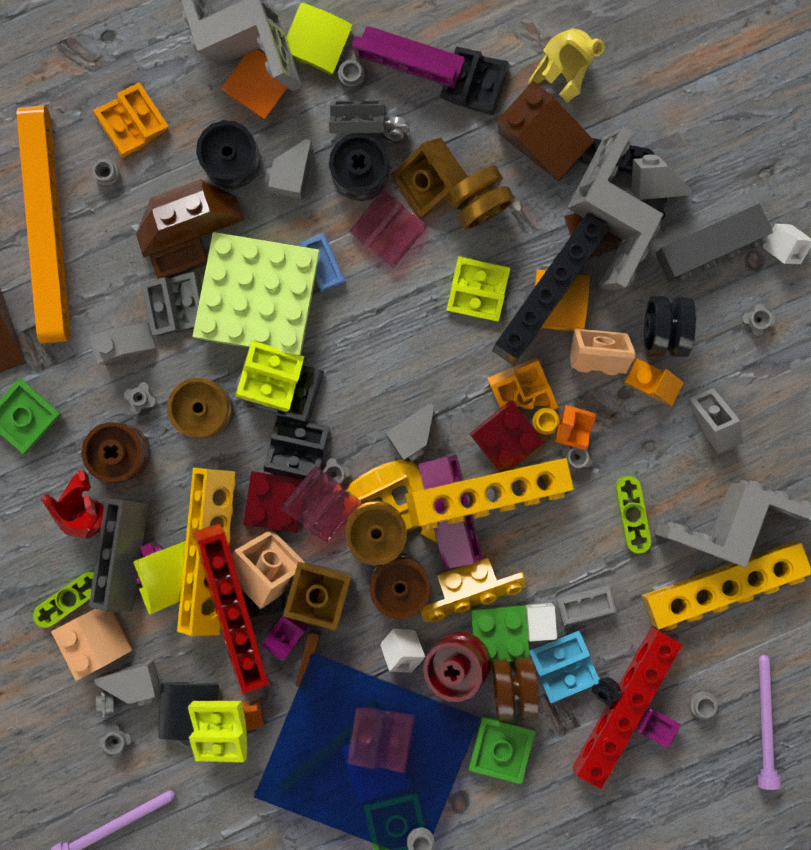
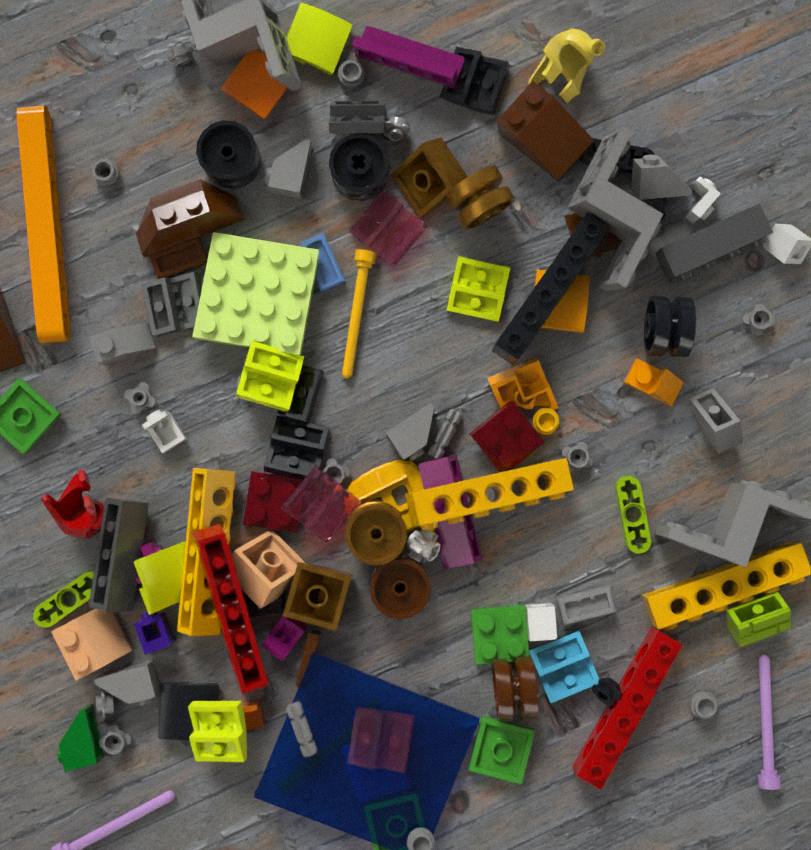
(81, 742): none -> green slope
(100, 448): reddish brown wheel -> none
(130, 120): light orange slope -> none
(154, 641): none -> dark purple brick
(164, 430): none -> white bracket
(181, 55): none -> light grey plate
(186, 417): pearl gold wheel -> none
(301, 729): none -> light grey axle
(364, 261): none -> yellow piece
(402, 650): white panel -> none
(423, 546): none -> white gear
(445, 434): none -> light grey axle
(457, 666): dark red wheel -> none
(470, 587): yellow bracket -> none
(575, 427): orange panel -> none
(601, 351): light nougat slope -> none
(658, 727): magenta bracket -> none
(708, 194): none -> white bracket
(758, 619): none -> lime brick

